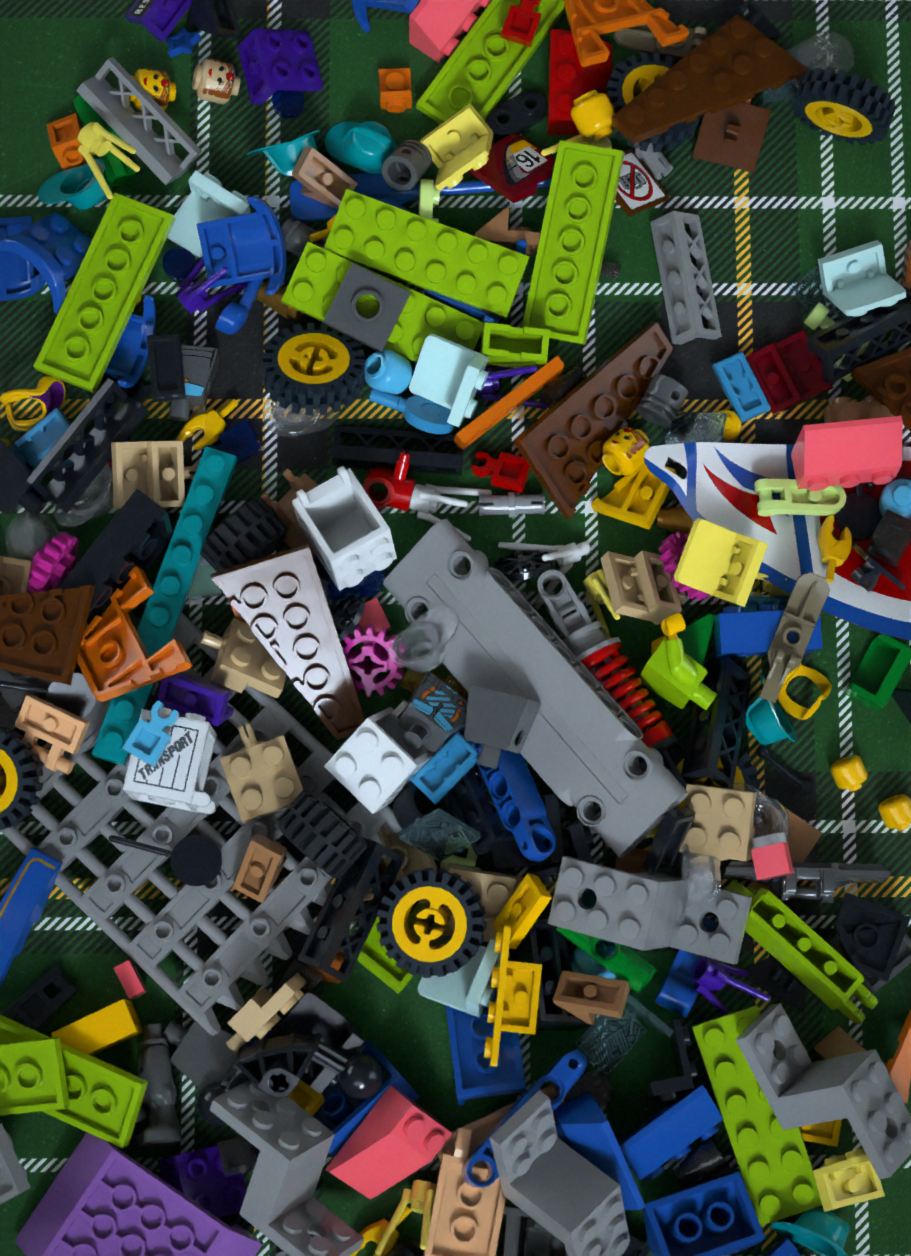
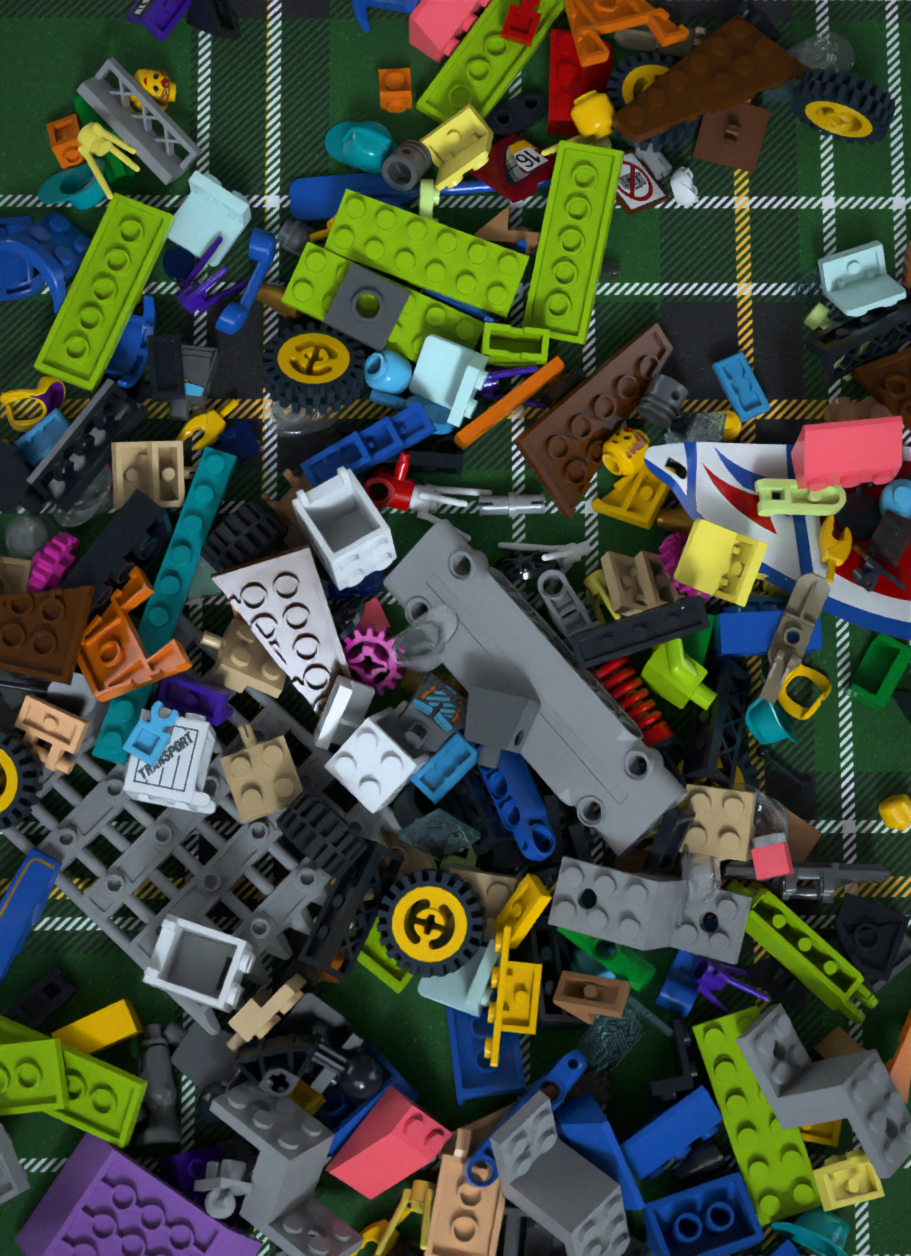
(130, 979): coral piece -> none
(182, 42): blue piece -> none
(192, 960): none -> white container
(193, 860): black piece -> none
(215, 81): tan head -> none
(224, 1182): none -> light grey hips
(247, 246): blue piece -> none
(260, 867): medium nougat slope -> none
(278, 62): dark purple bracket -> none
(285, 155): teal piece -> none
(288, 103): clear blue tile -> none
(321, 178): medium nougat slope -> none
(342, 712): none -> white panel
(371, 445): none -> blue slope
(507, 472): red plate -> none
(640, 631): none -> black fence
(680, 275): light grey fence -> none
(683, 187): none -> white plate
(788, 373): dark red slope -> none
(849, 772): yellow piece -> none

